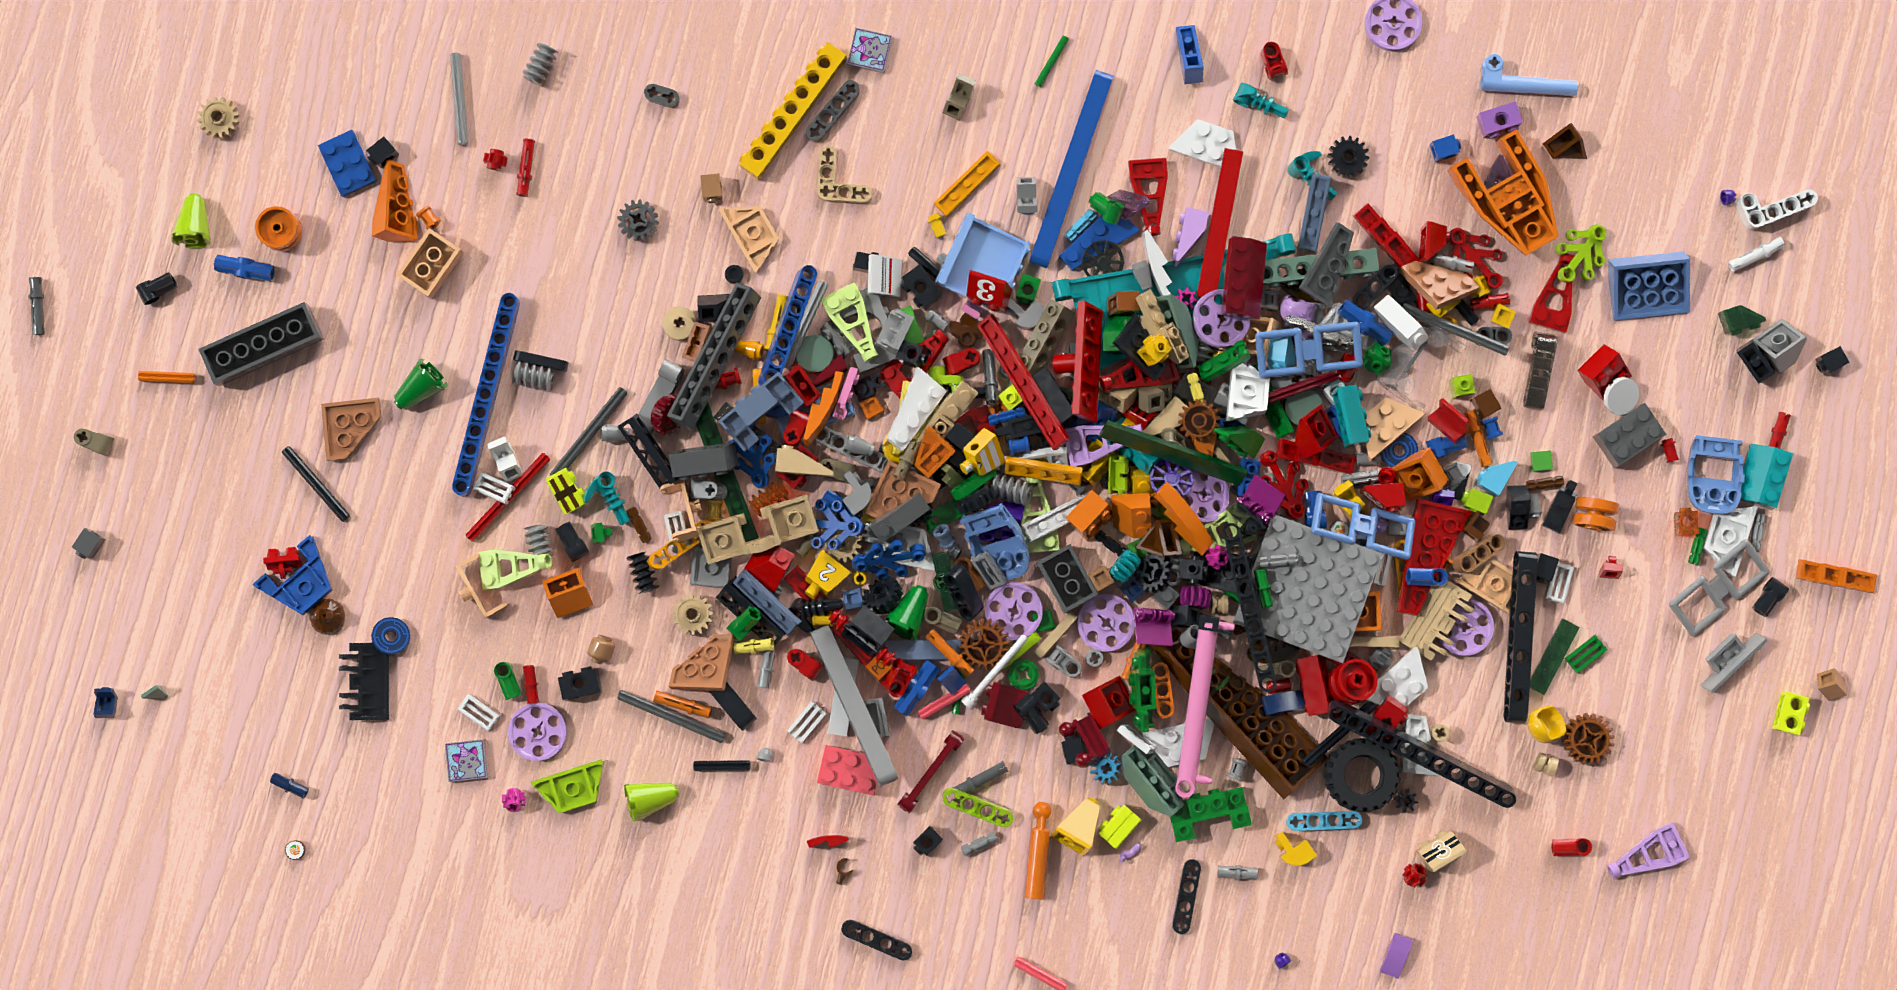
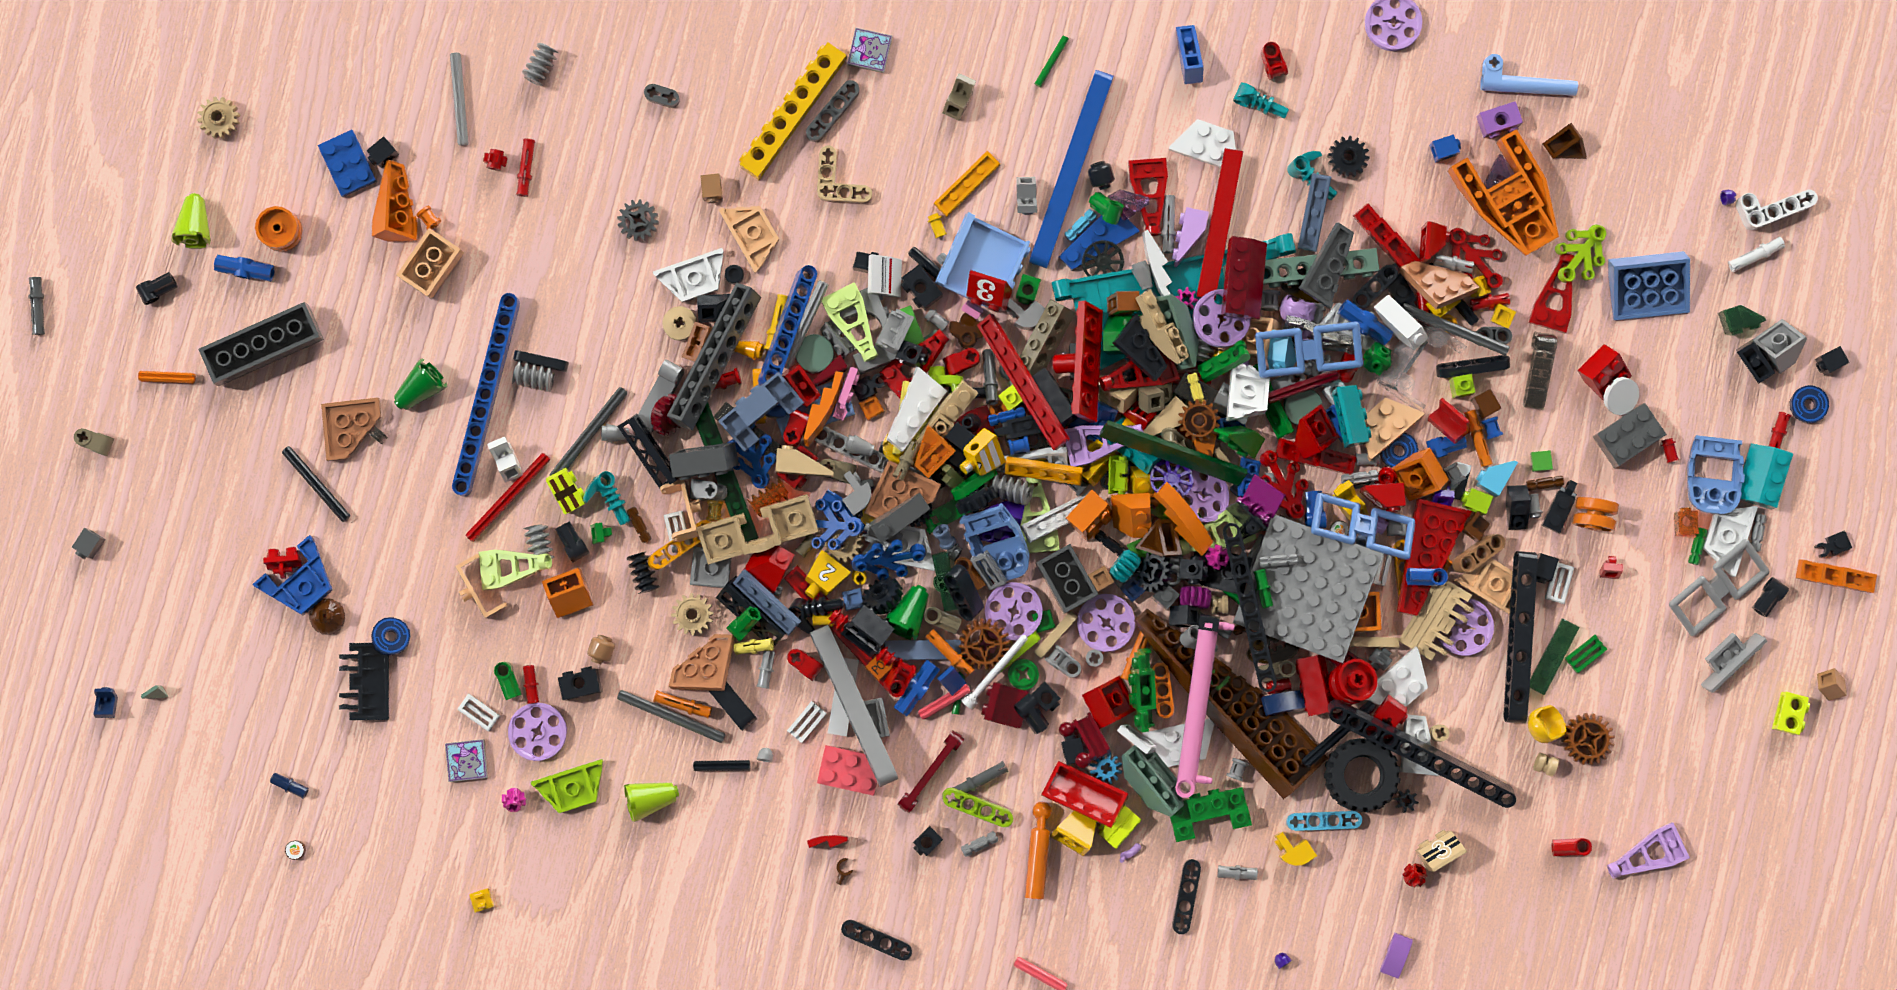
(378, 435): none -> clear smoke bush
(481, 900): none -> yellow tile
(507, 494): white tile -> none
(693, 276): none -> white wing
(975, 422): none -> black cone
(1085, 794): none -> red slope
(1101, 175): none -> black head
(1153, 626): magenta hinge -> none
(1154, 349): yellow brick -> none
(1168, 246): none -> light grey pin
(1473, 366): none -> black beam
(1819, 399): none -> dark blue tile
(1835, 543): none -> black plate

